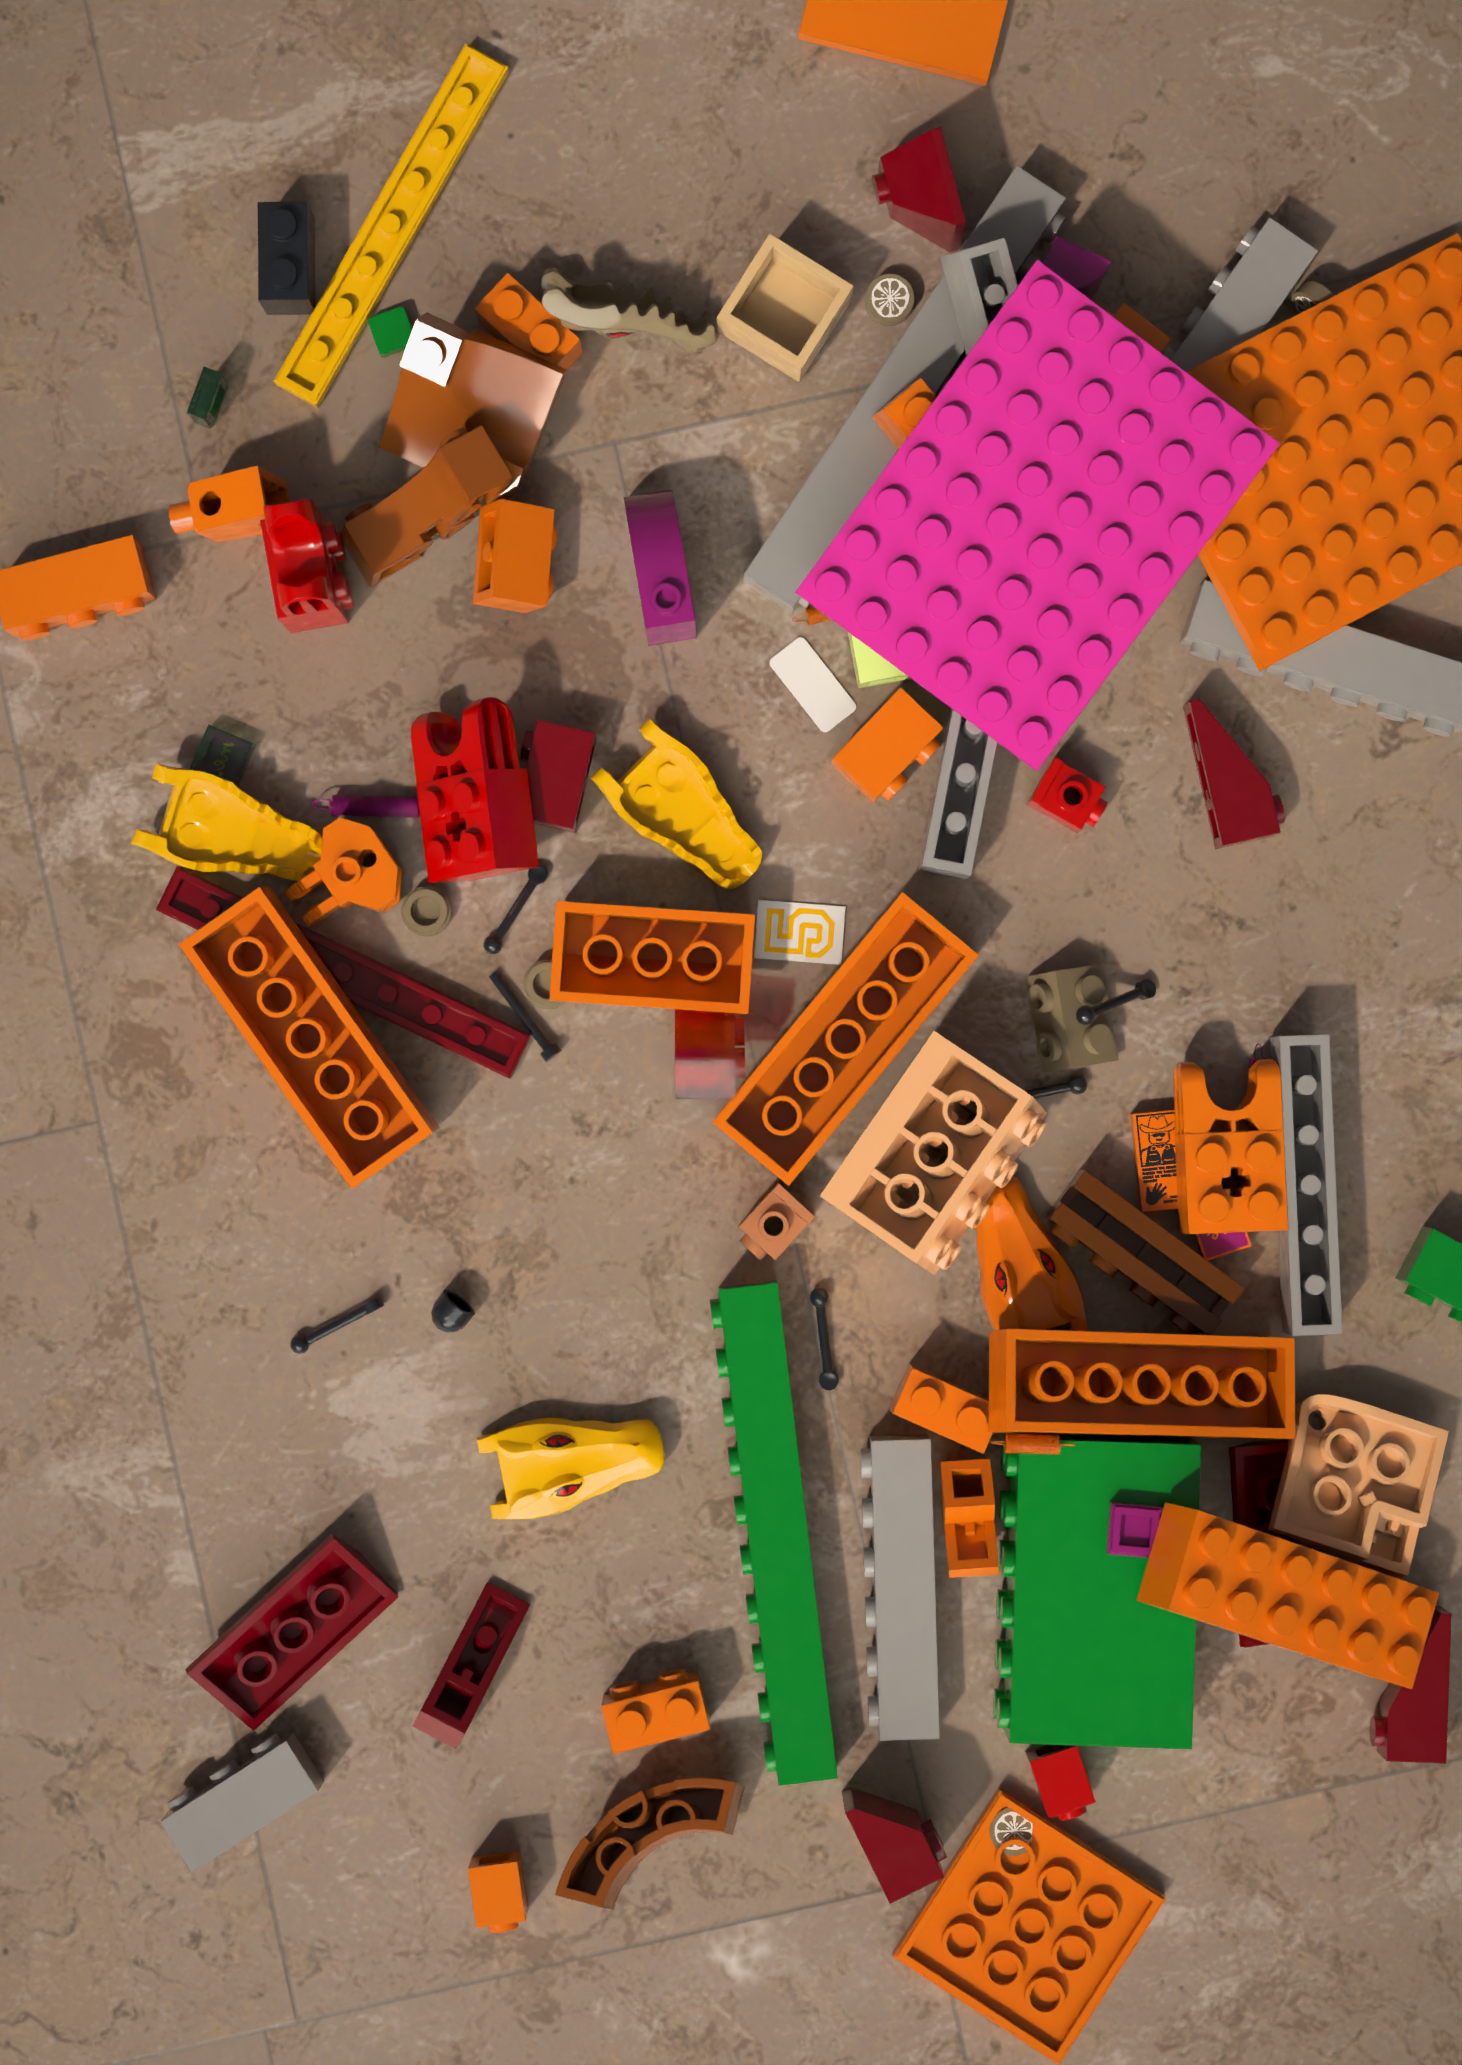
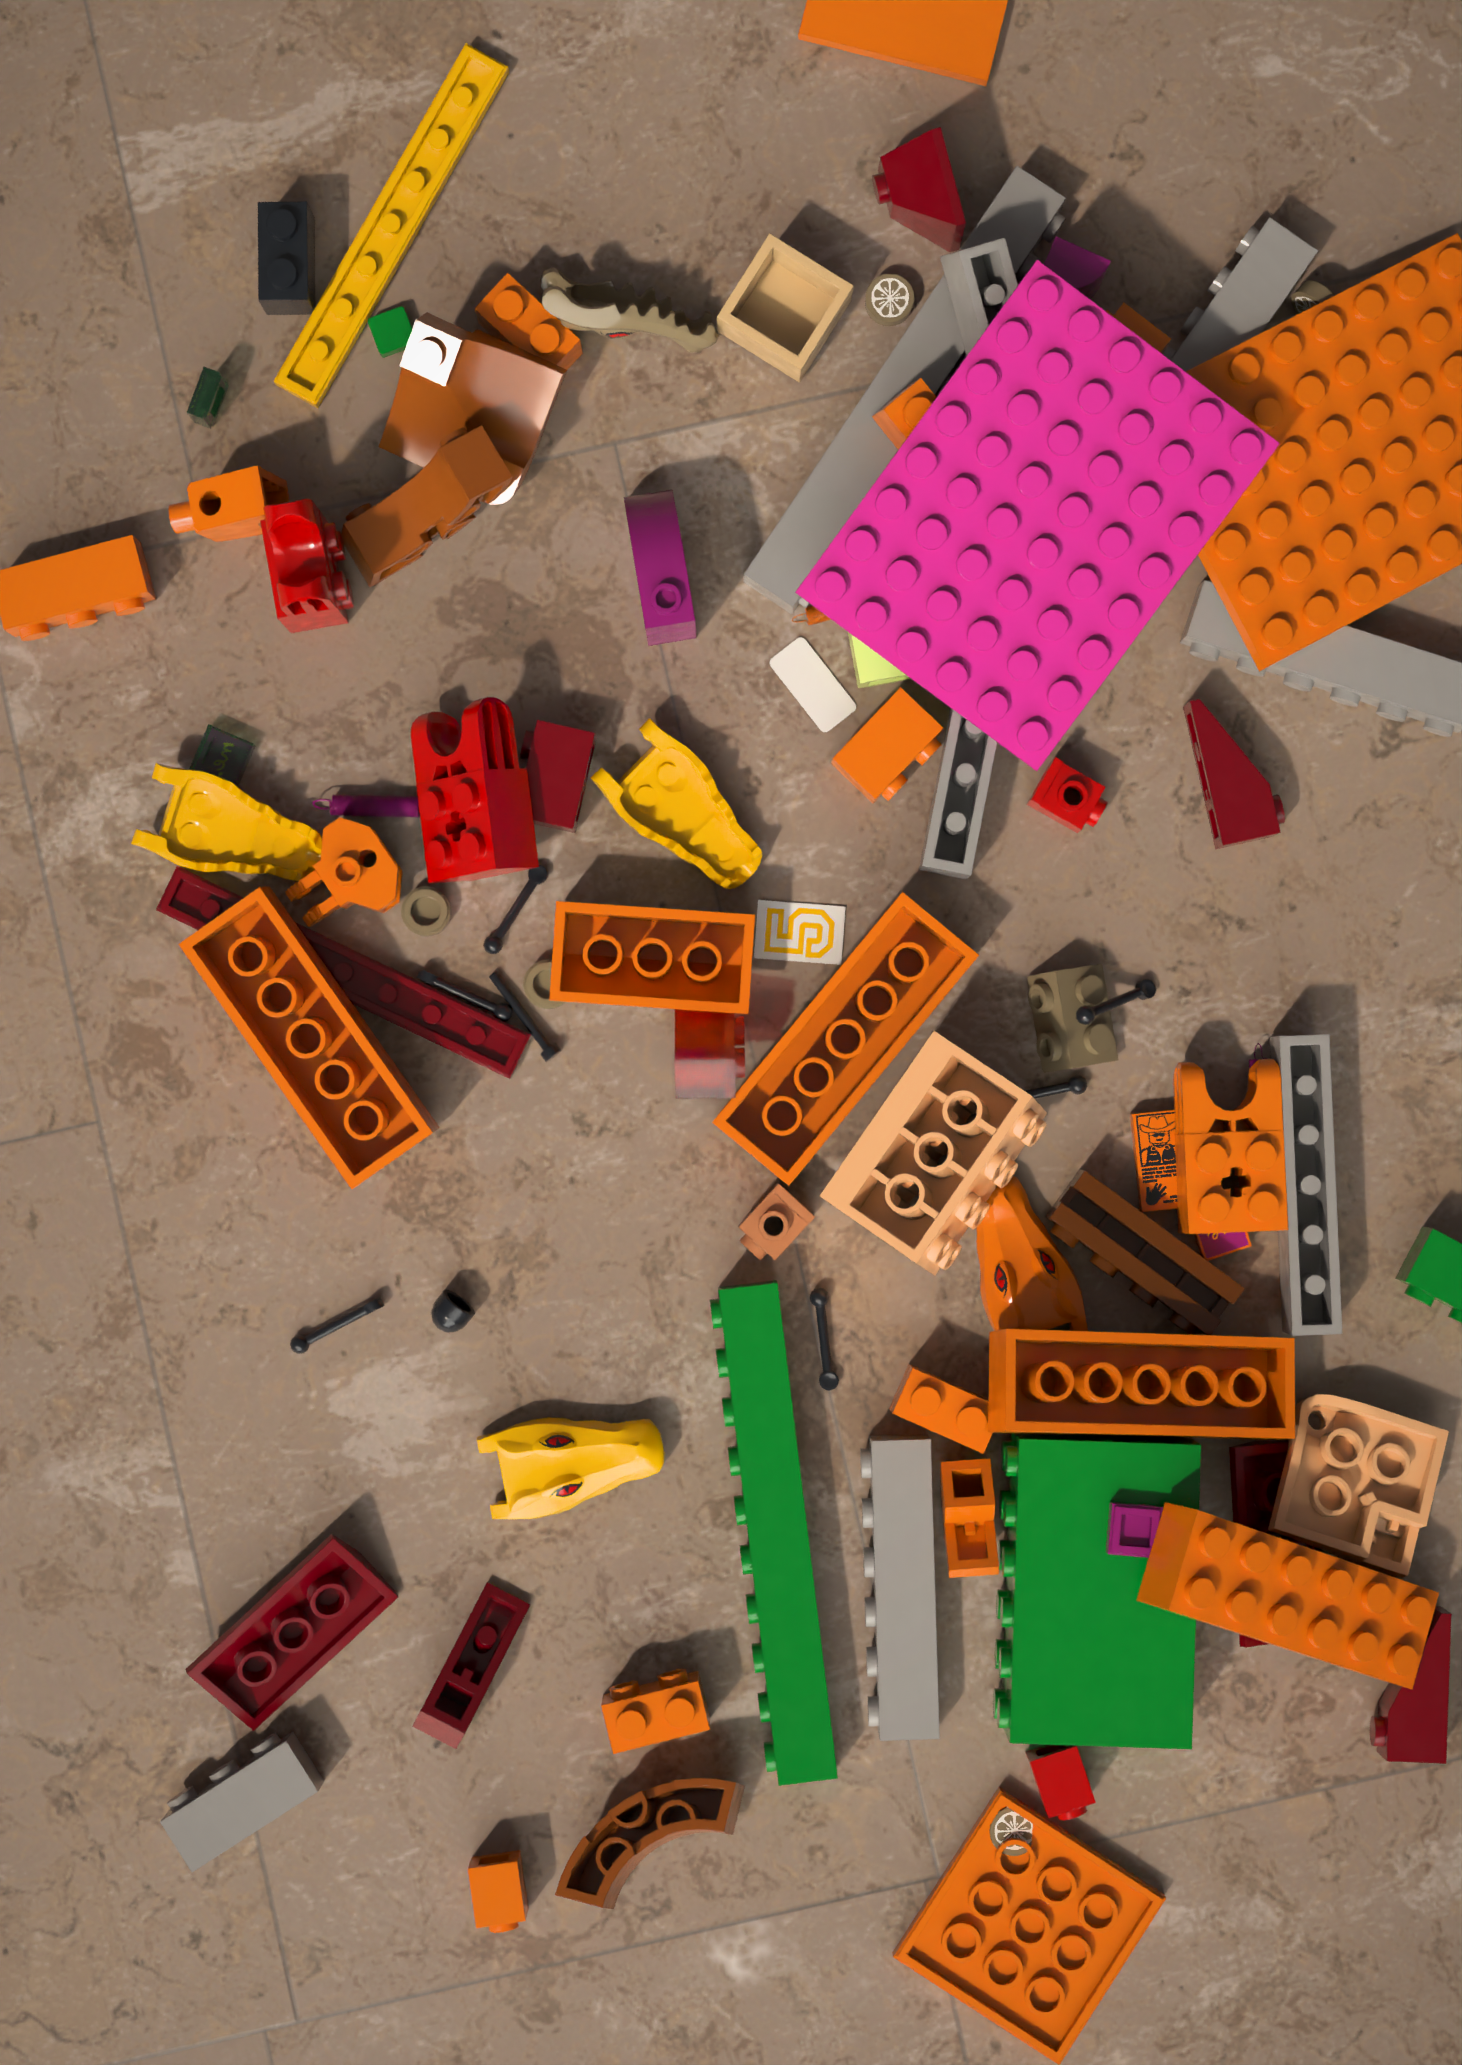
(501, 1011): none -> black hinge
(514, 556): orange brick -> none
(896, 1843): dark red slope -> none
(1032, 1443): orange piece -> none

